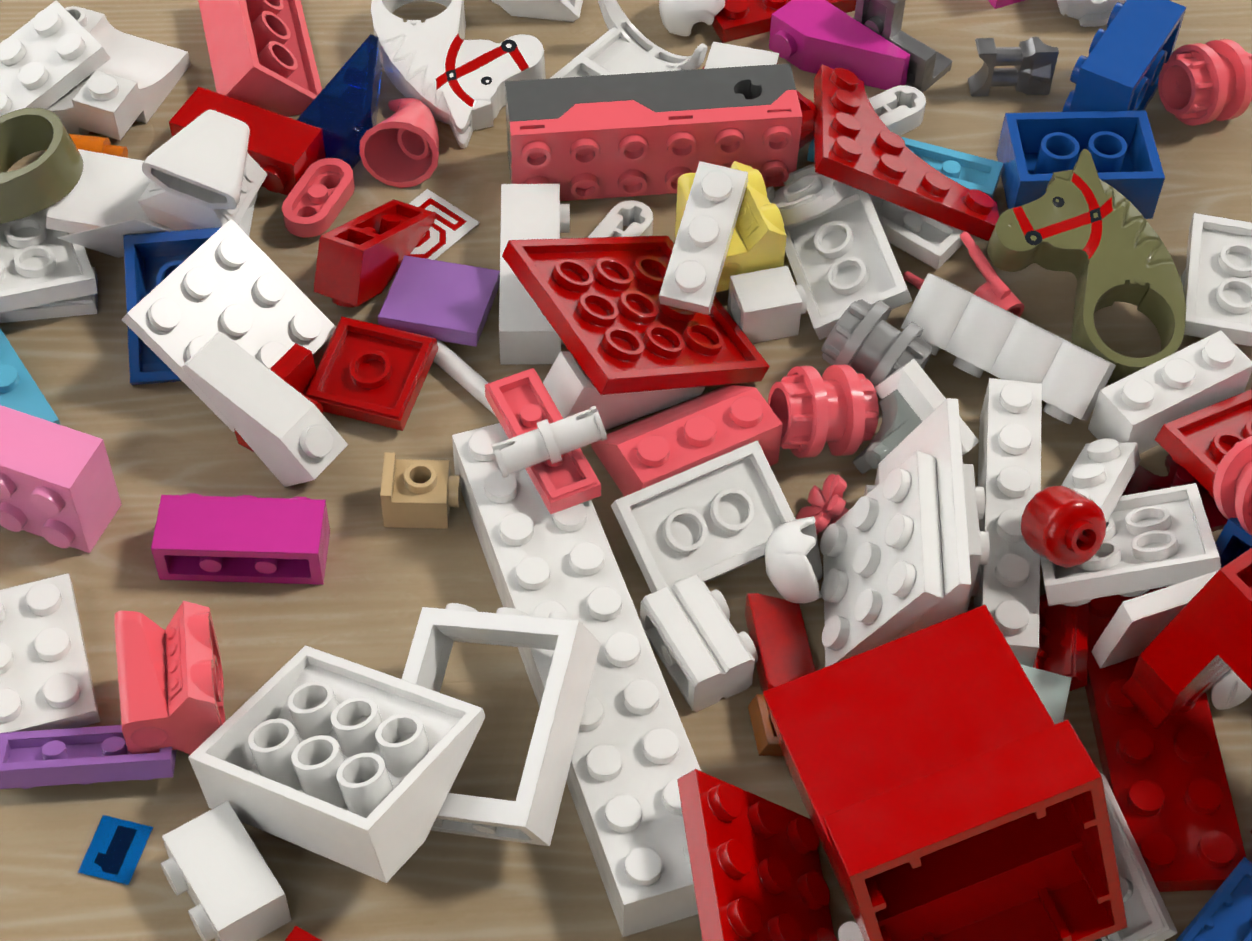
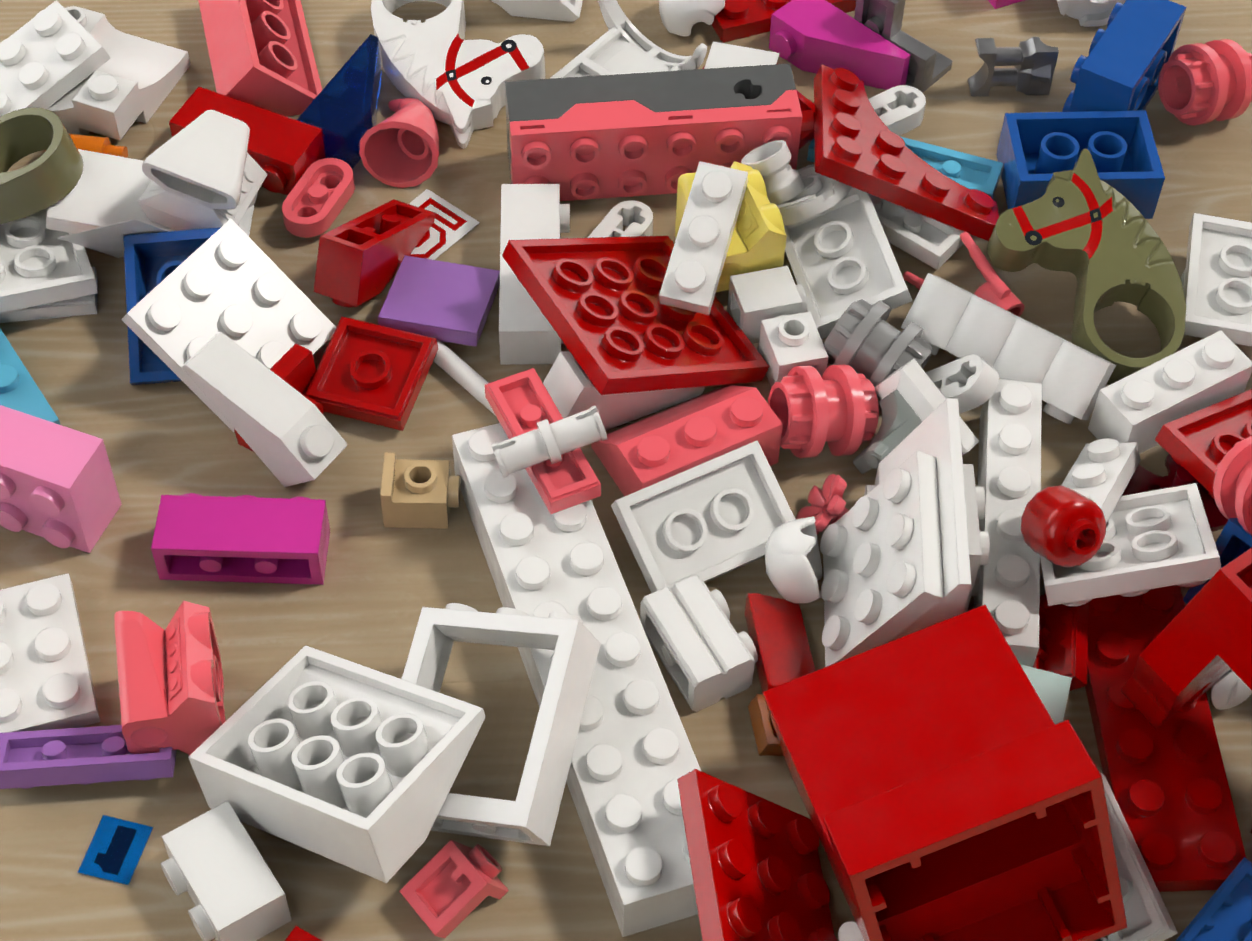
(453, 886): none -> coral bracket
(773, 163): none -> white wheel
(790, 343): none -> white brick
(966, 379): none -> white beam
(1142, 619): white tile -> none

